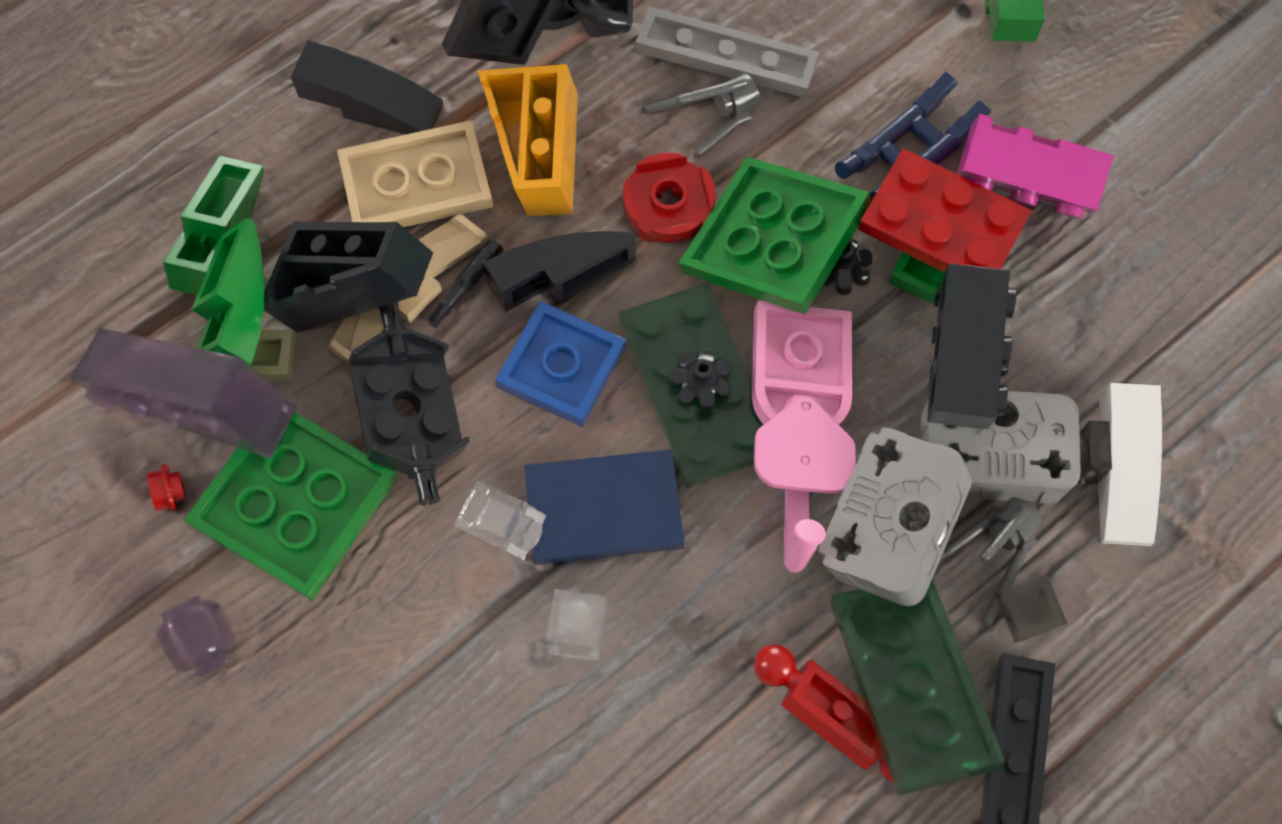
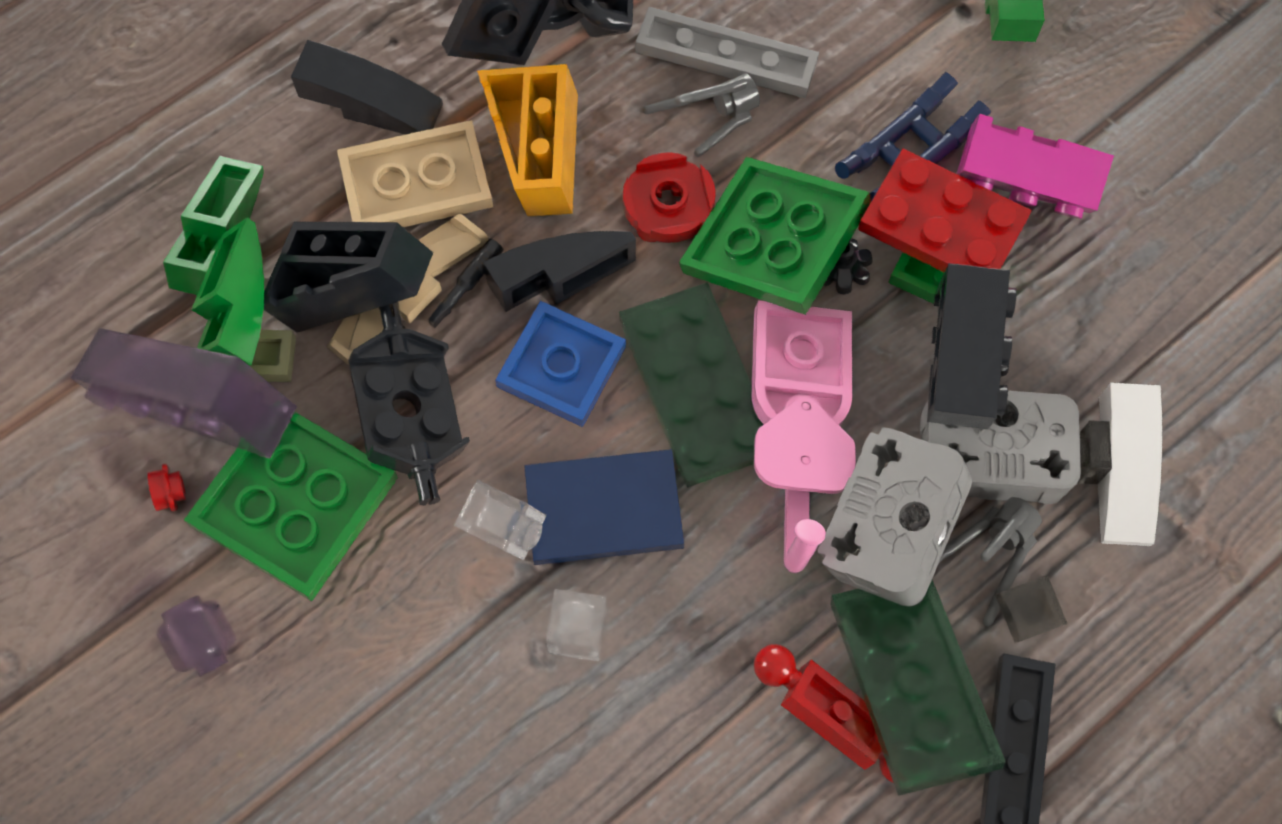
(701, 379): black plant -> none

